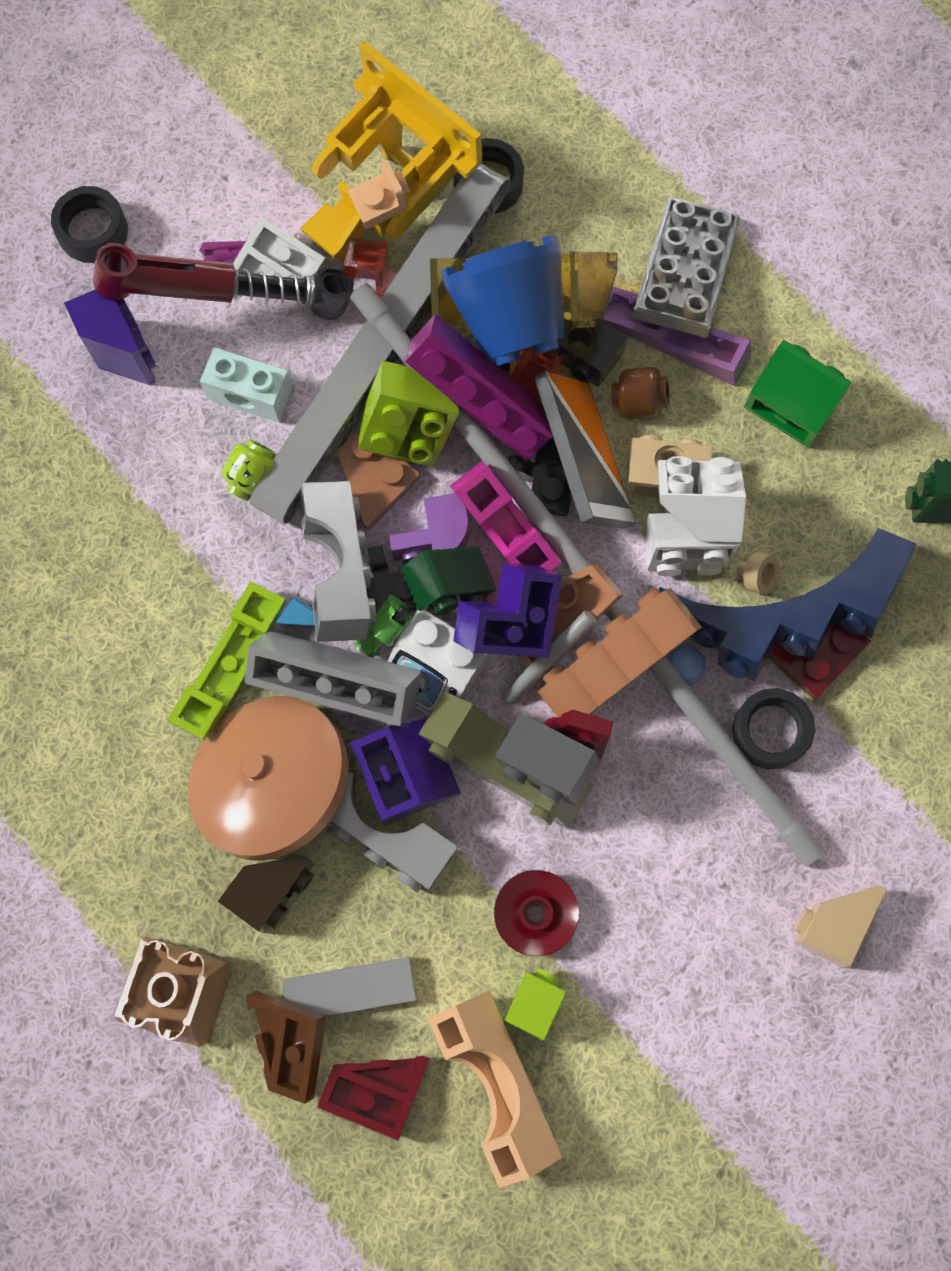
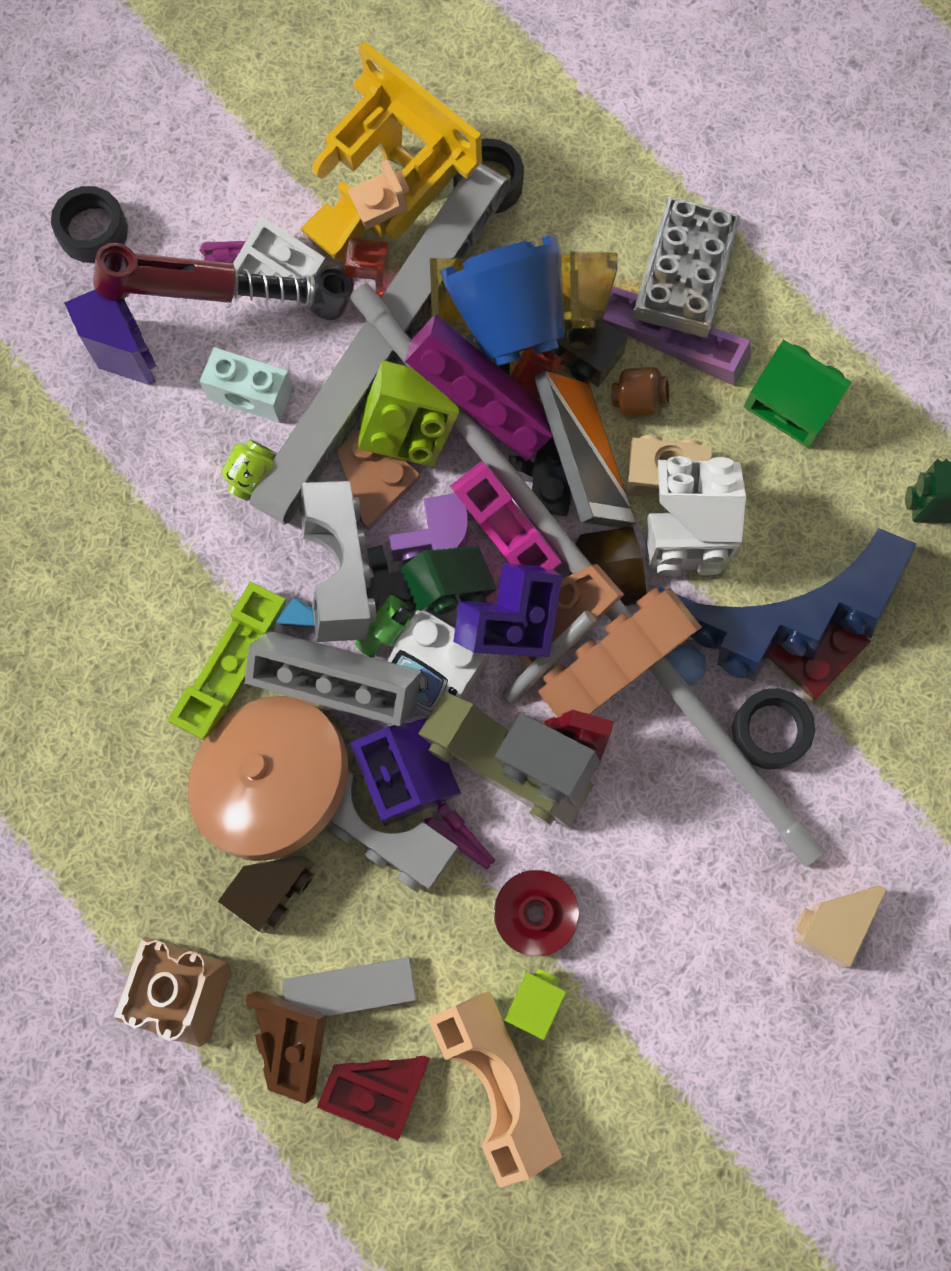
(454, 830): none -> magenta piece
(619, 557): none -> dark brown slope
(759, 572): tan tile -> none

